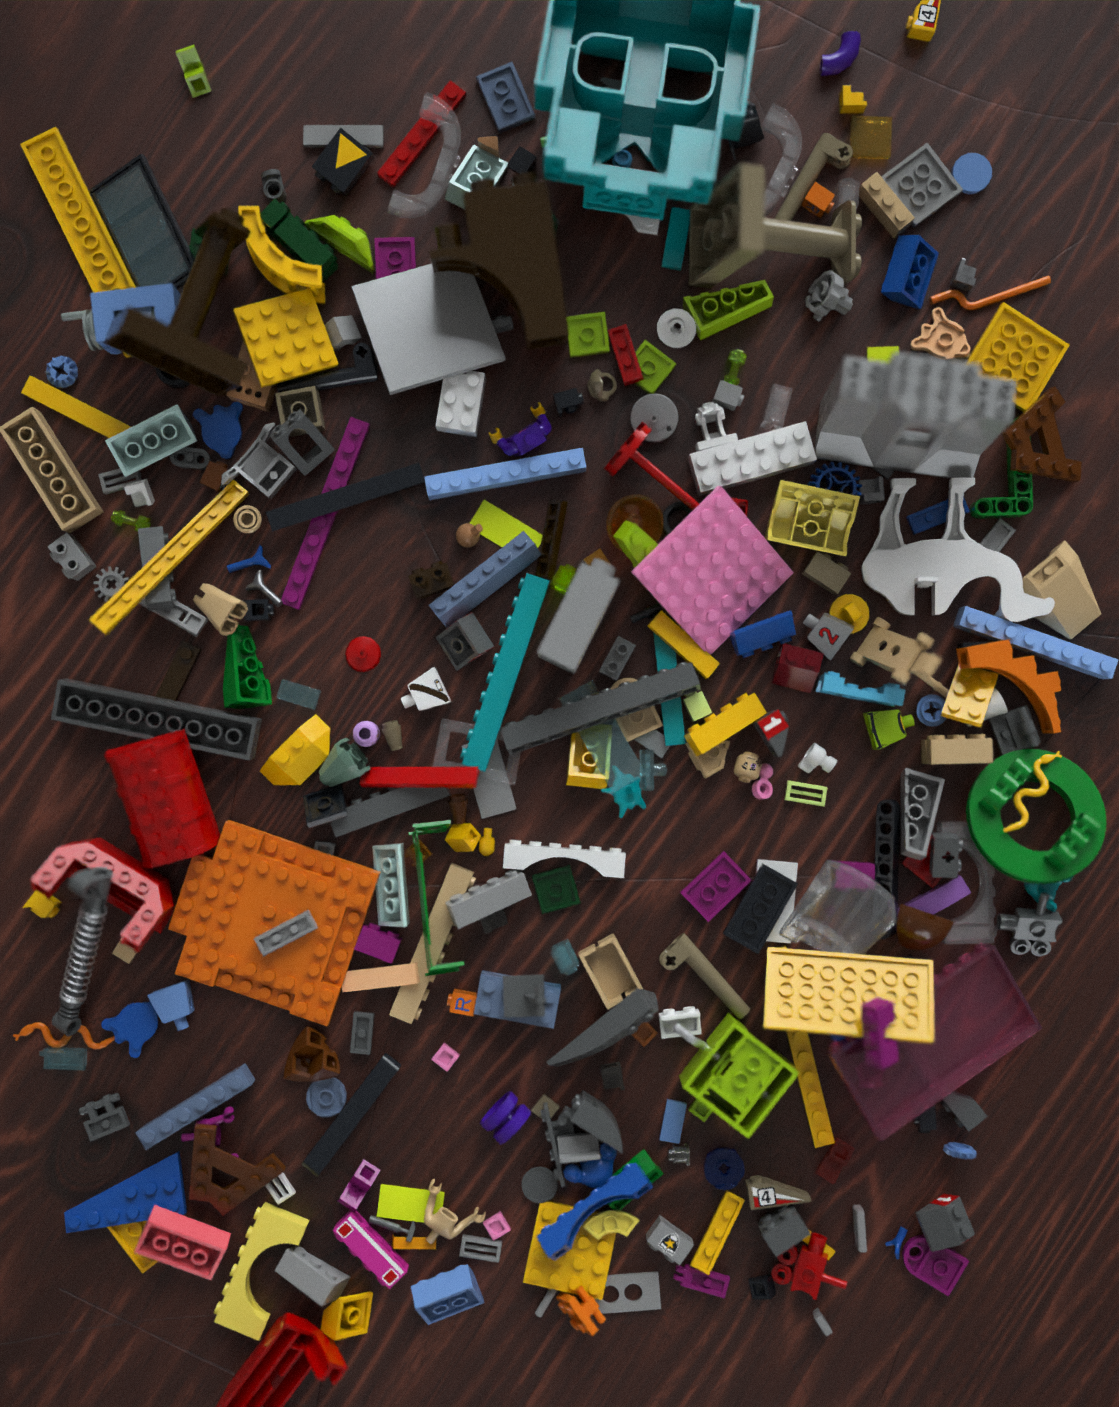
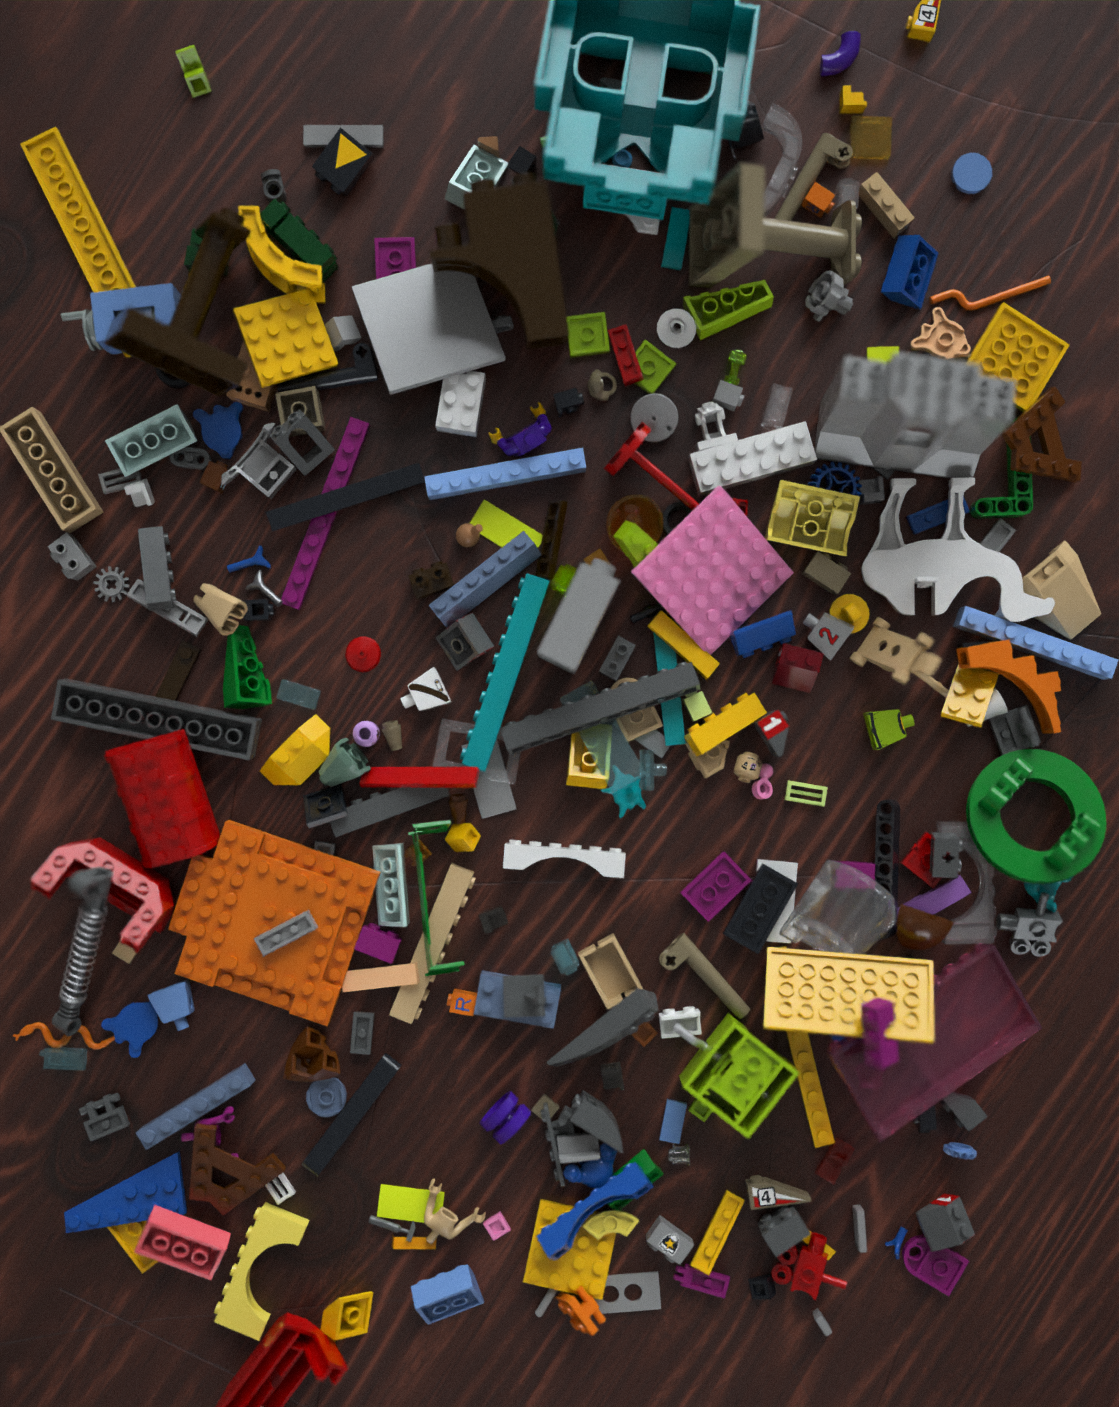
(42, 906): yellow window -> none
(62, 381): medium blue gear -> none
(73, 408): yellow tile -> none
(119, 517): clear neon green bar -> none
(143, 225): clear light blue door -> none
(168, 557): yellow plate -> none
(247, 519): tan brick -> none
(312, 1275): light grey wedge -> none
(344, 238): lime wedge -> none
(358, 1185): magenta slope -> none
(370, 1248): dark pink brick -> none
(414, 206): clear arch -> none
(417, 139): red plate -> none
(445, 1057): bright pink tile -> none
(481, 1240): light grey tile -> none
(487, 843): yellow cylinder -> none
(488, 898): light grey brick -> none
(505, 97): sand blue tile -> none
(539, 1184): dark grey piece -> none
(556, 889): dark green tile -> none
(733, 1175): clear blue plate -> none
(817, 756): white piece -> none
(833, 684): medium azure piece -> none
(919, 807): light grey wedge -> none
(922, 183): light grey plate -> none
(924, 704): medium blue gear -> none
(956, 749): tan piece -> none
(963, 276): flat silver panel -> none
(1045, 759): yellow animal -> none

